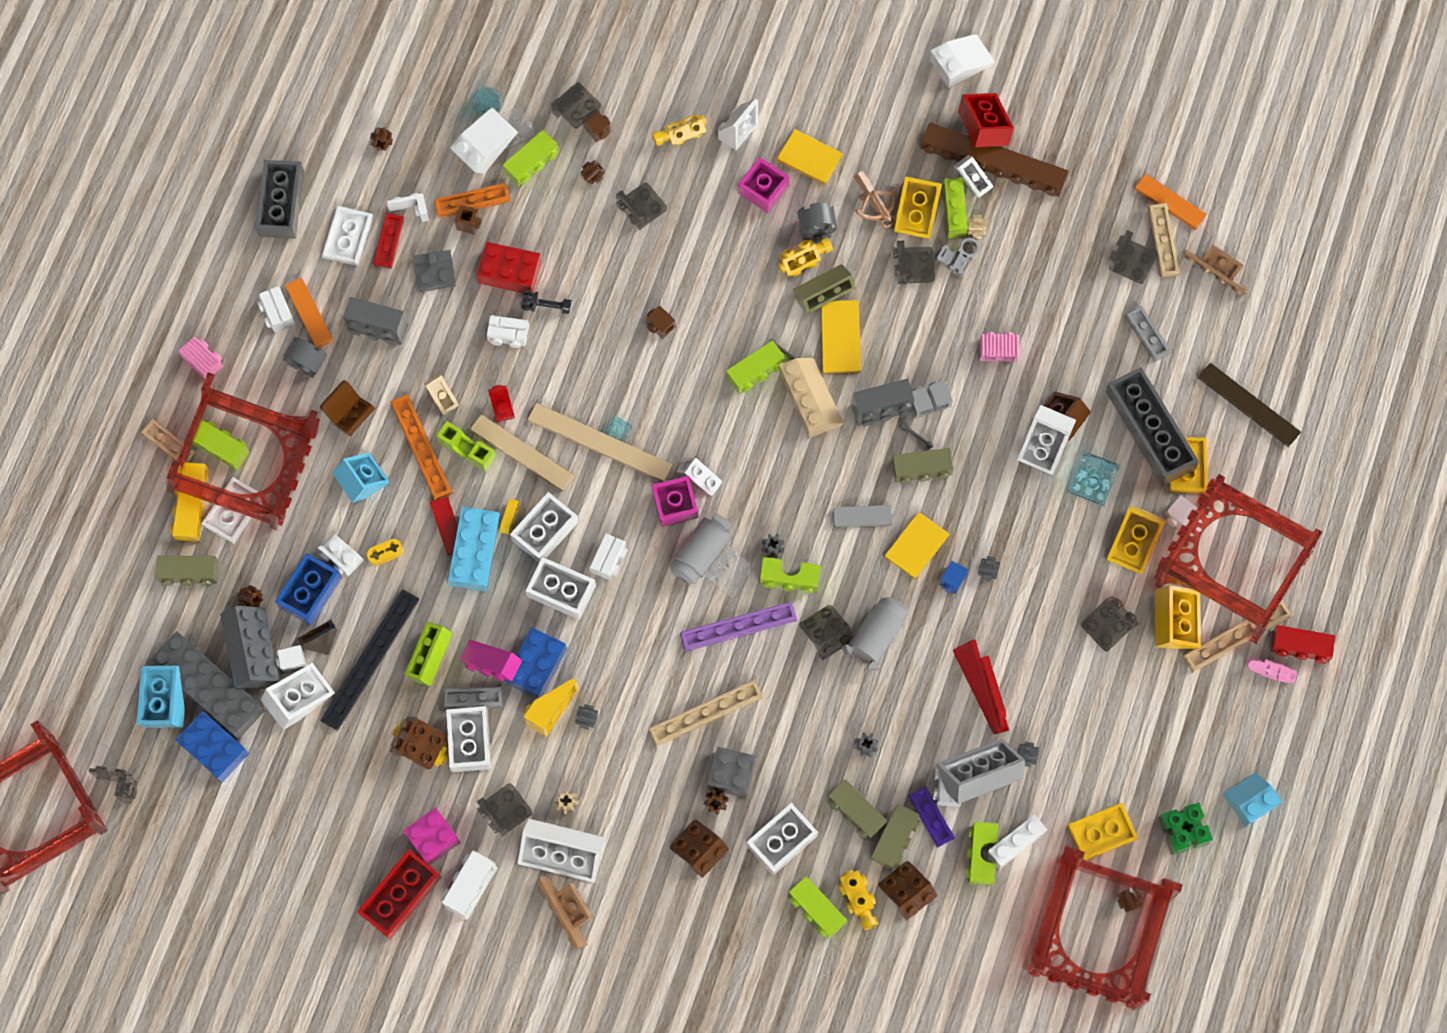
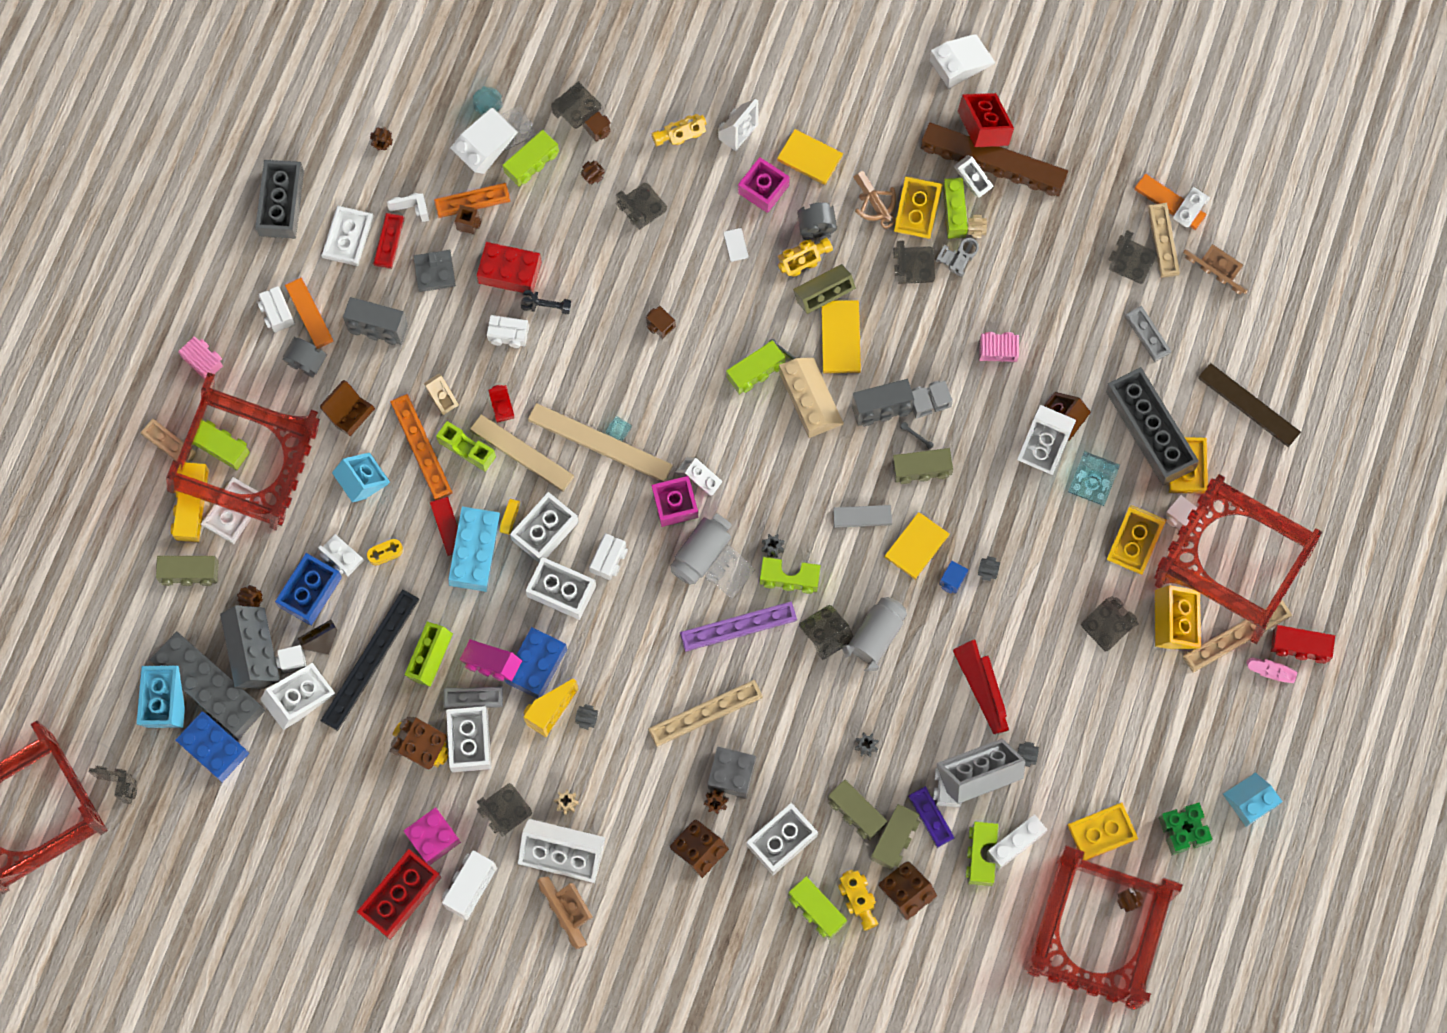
(736, 244): none -> white sticker
(1190, 207): none -> white bracket

